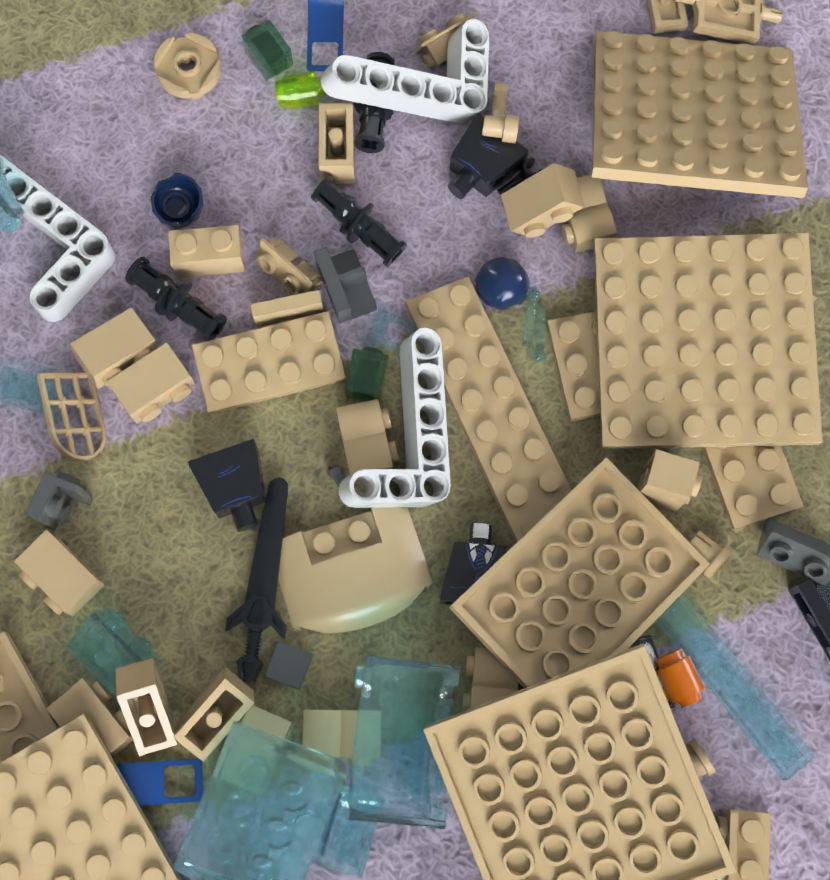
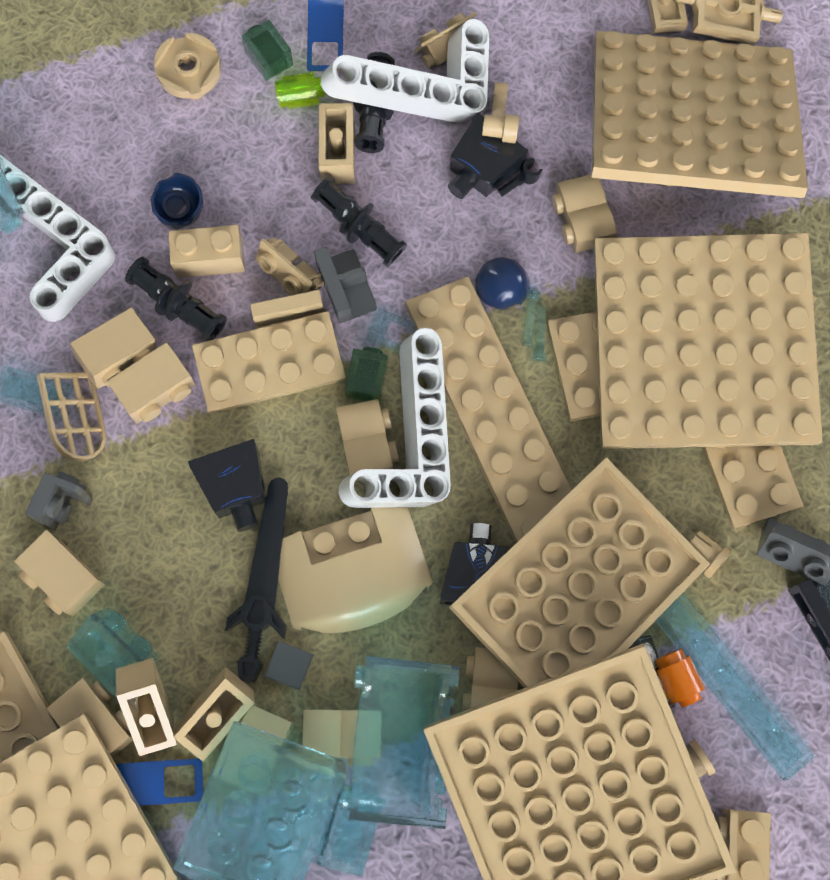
(335, 473): dark grey piece -> none
(542, 201): tan brick -> none
(669, 480): tan brick -> none

